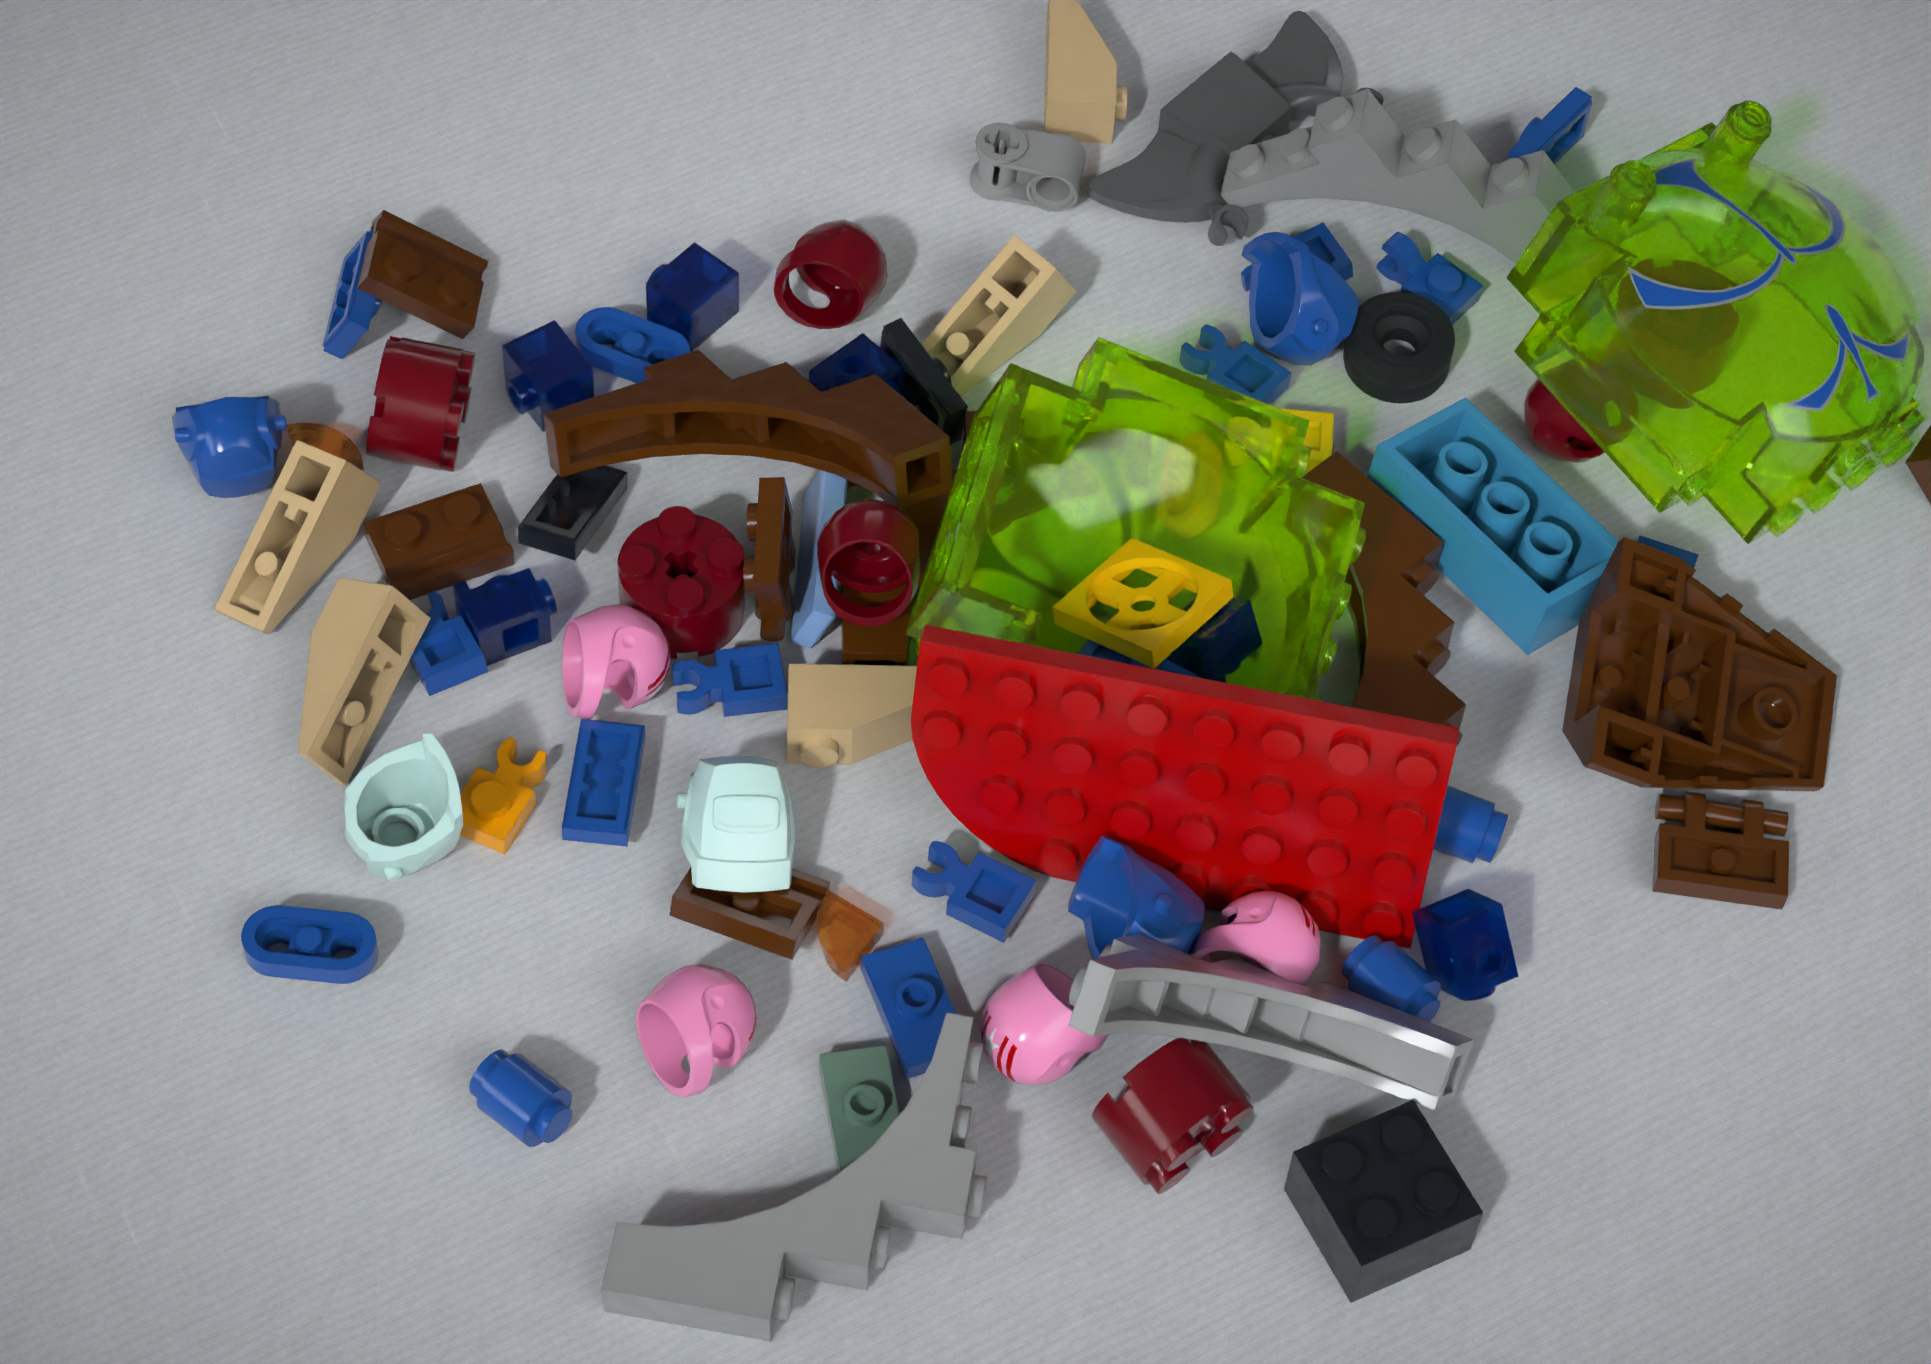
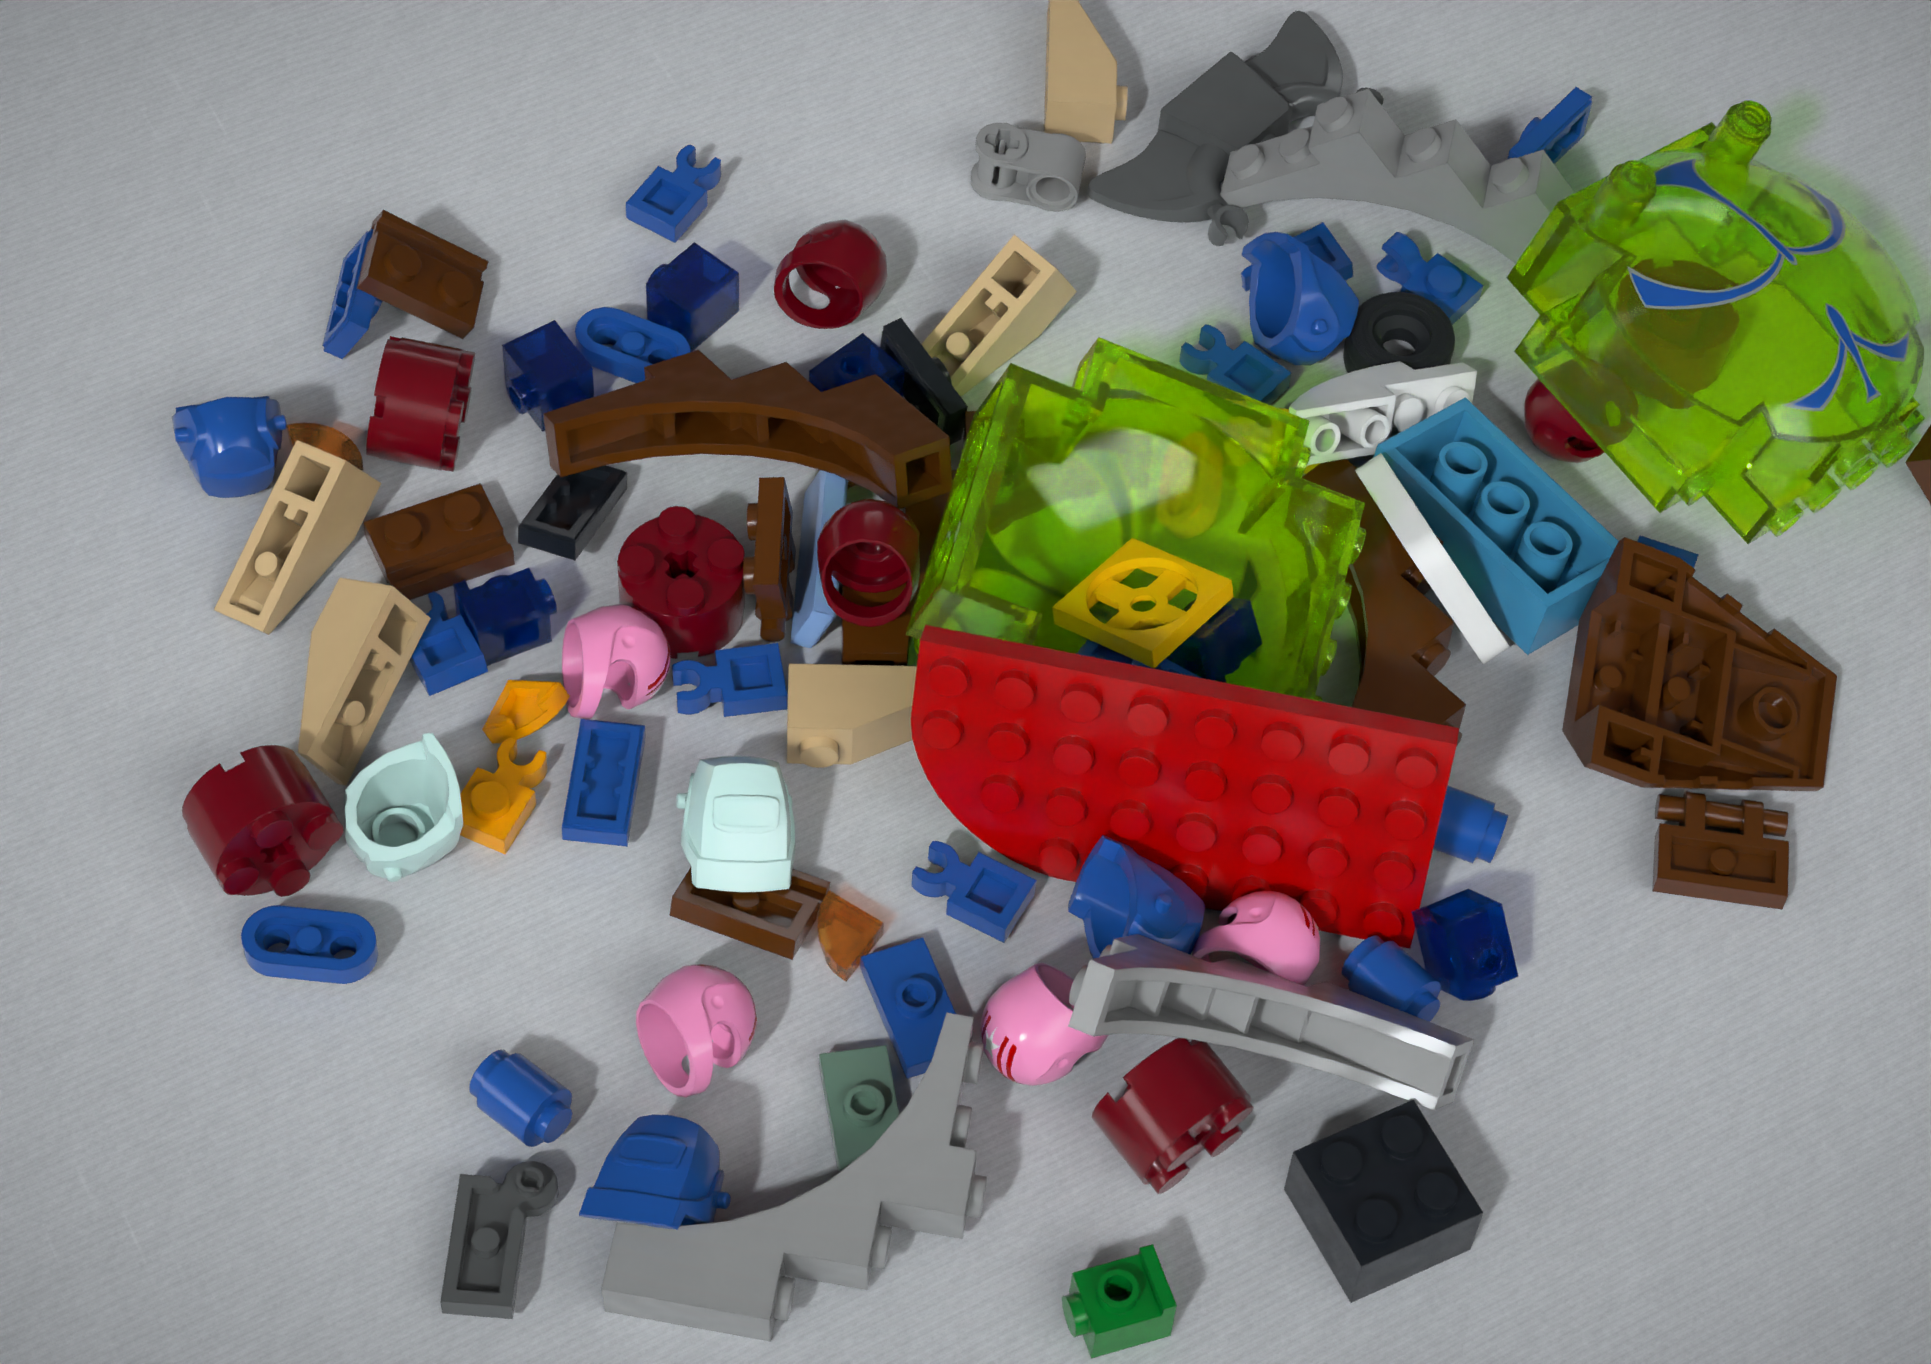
(261, 822): none -> dark red brick
(490, 1238): none -> dark grey hinge
(524, 709): none -> light orange tile
(659, 1176): none -> blue helmet
(673, 201): none -> blue plate
(1120, 1324): none -> green brick
(1376, 403): none -> white slope
(1432, 558): none -> white beam

